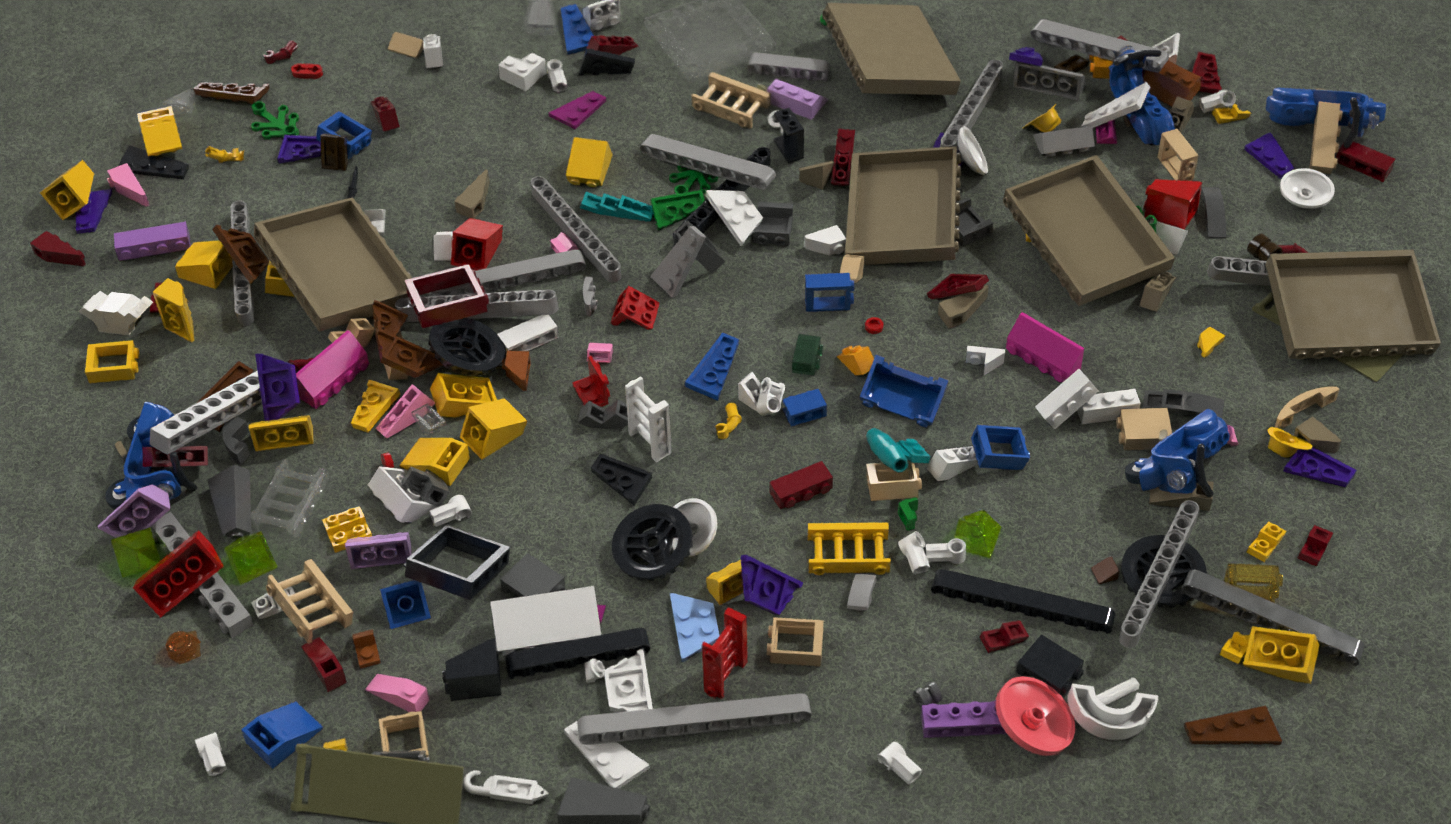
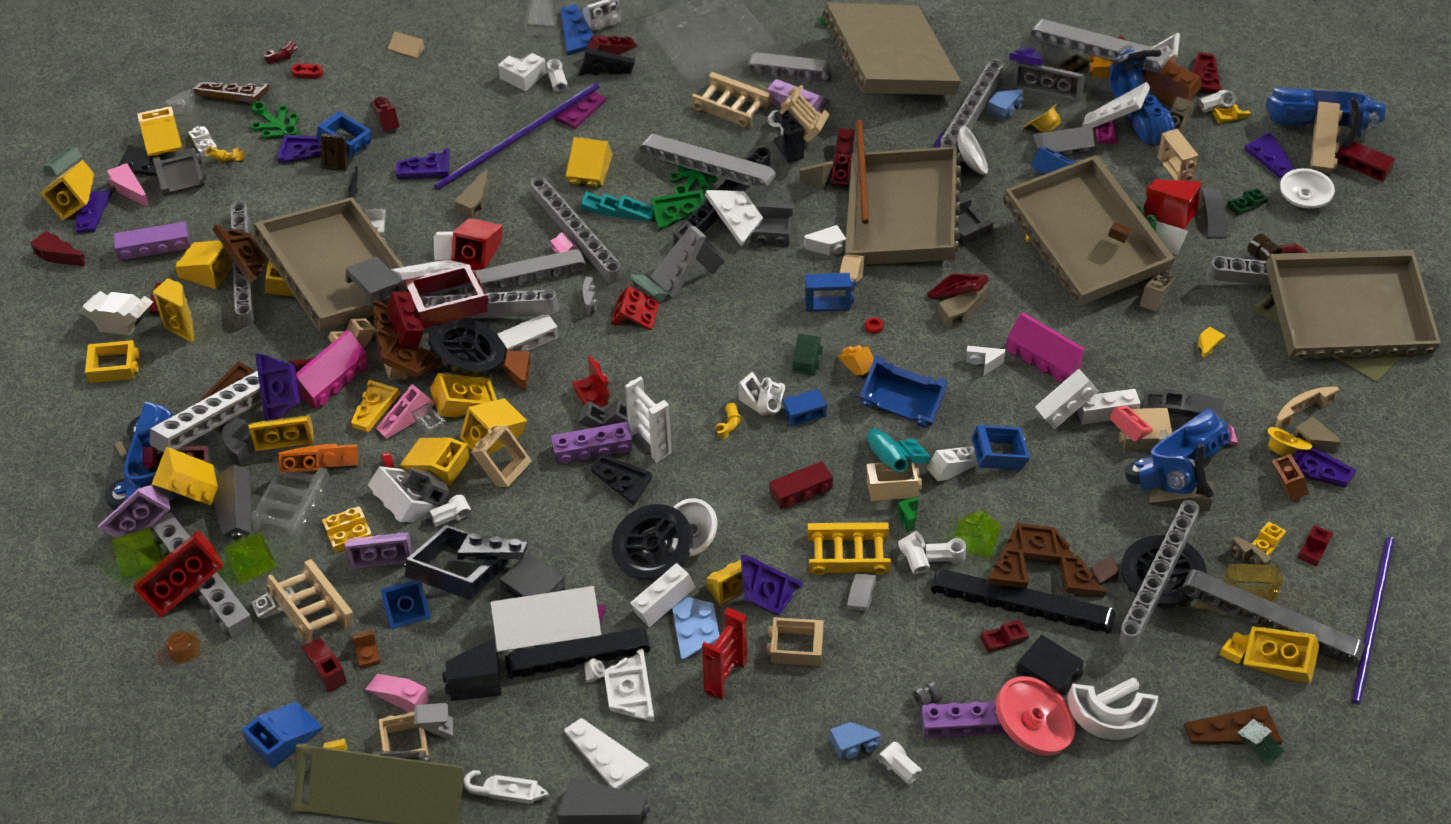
(63, 160): none -> sand green slope
(180, 173): none -> dark grey panel
(186, 476): none -> yellow slope
(201, 139): none -> white slope
(210, 750): white piece -> none
(317, 456): none -> orange slope
(374, 280): none -> dark grey panel
(405, 319): none -> dark red brick
(423, 269): none -> white wing
(430, 166): none -> dark purple wing
(432, 51): white slope -> none
(434, 719): none -> light grey slope
(484, 546): none -> wing
(514, 468): none -> tan window
(516, 136): none -> dark purple piece
(591, 442): none -> medium lavender brick
(600, 352): bright pink piece -> none
(649, 287): none -> sand green slope
(663, 595): none -> white brick
(693, 719): light grey beam -> none
(713, 369): blue wing -> none
(804, 113): none -> tan fence
(850, 736): none -> medium blue slope
(862, 172): none -> dark orange piece
(1003, 103): none -> medium blue slope
(1046, 545): none -> reddish brown wing
(1049, 161): none -> blue brick
(1119, 232): none -> reddish brown slope
(1130, 423): none -> coral slope
(1247, 551): none -> dark tan slope
(1250, 200): none -> dark green slope
(1260, 742): none -> clear green slope
(1290, 477): none -> dark orange slope
(1371, 628): none -> dark purple piece

